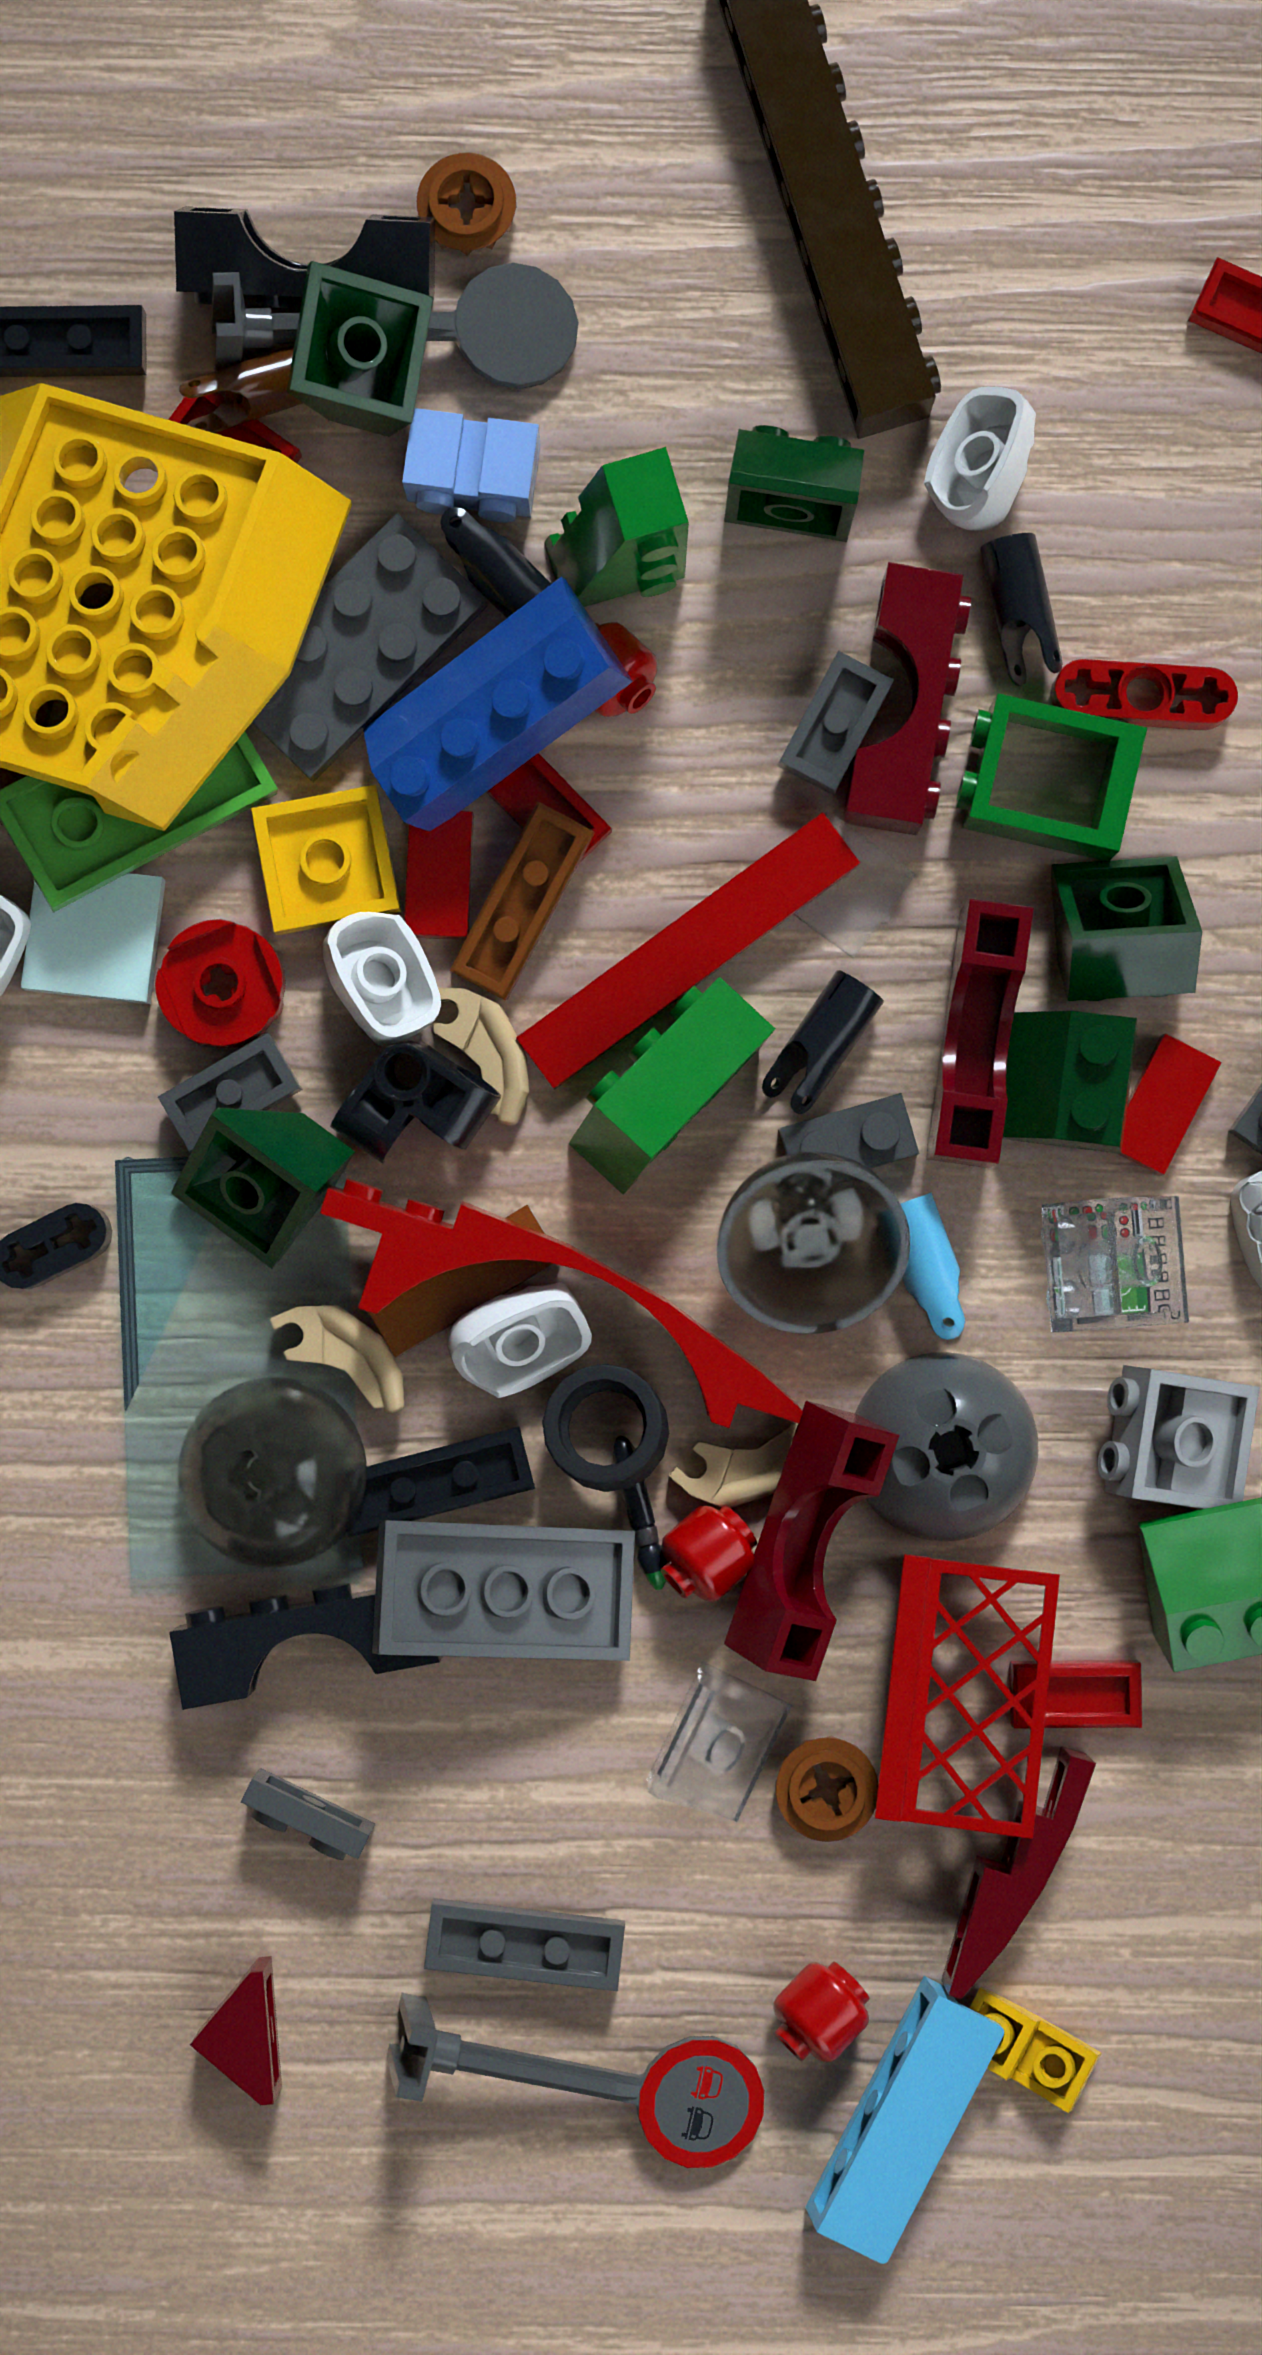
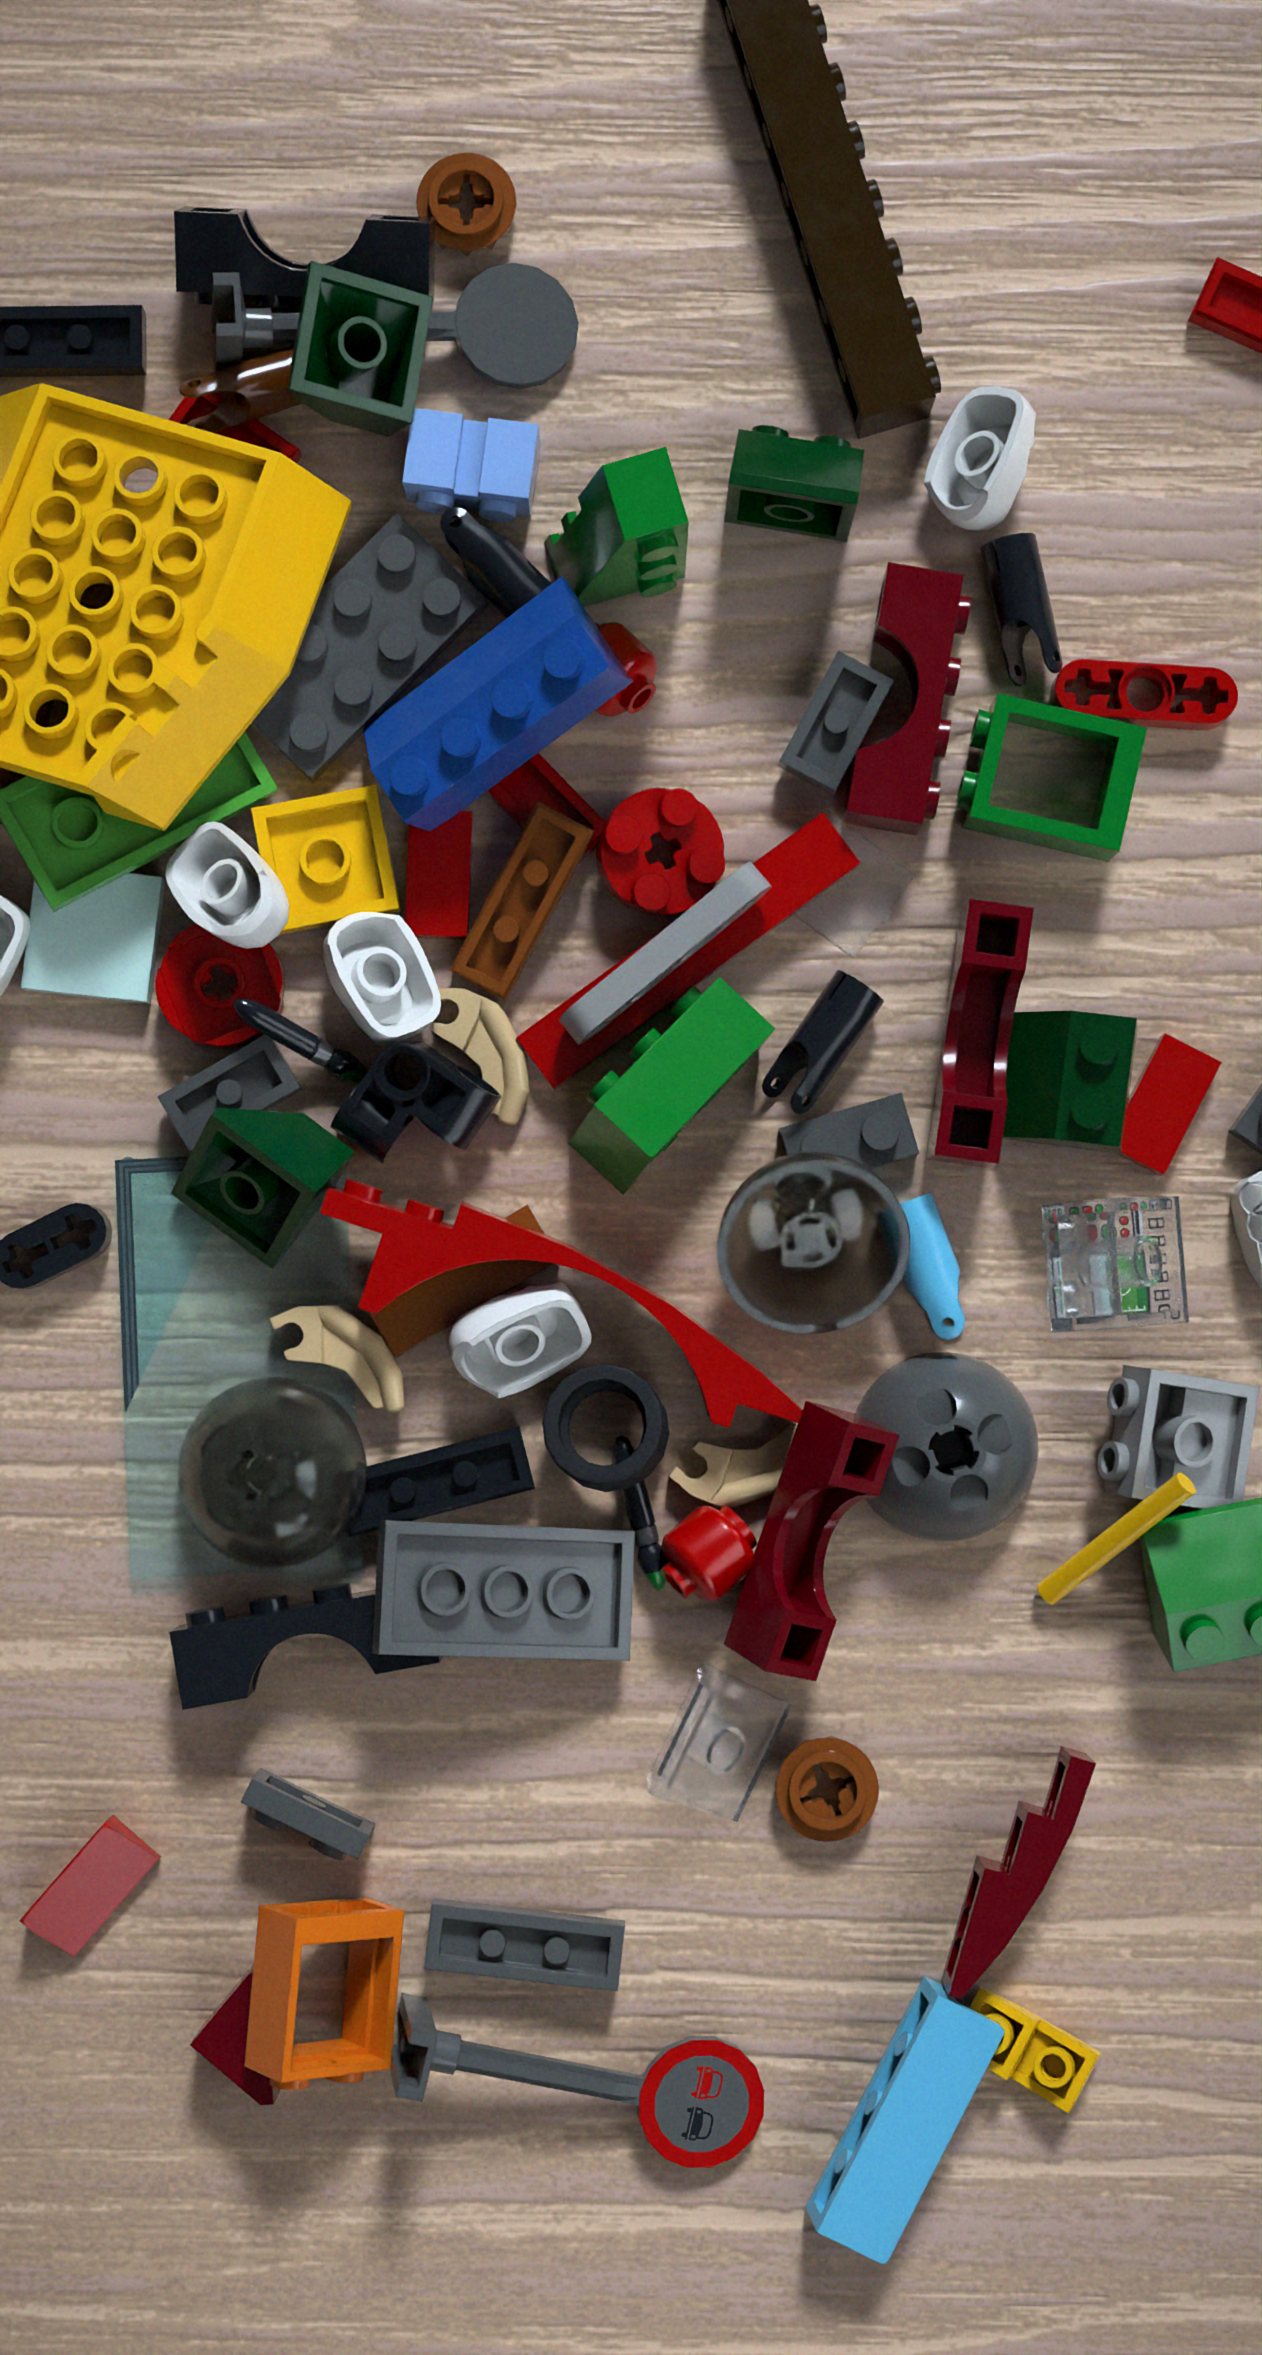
(90, 1887): none -> red slope
(227, 887): none -> white piece
(298, 1039): none -> black piece
(369, 1999): none -> orange window
(626, 839): none -> red plate
(664, 953): none -> light grey beam
(821, 2012): red head -> none
(910, 1690): red fence -> none
(1083, 1693): red tile -> none
(1116, 1538): none -> yellow bar
(1125, 929): dark green slope -> none

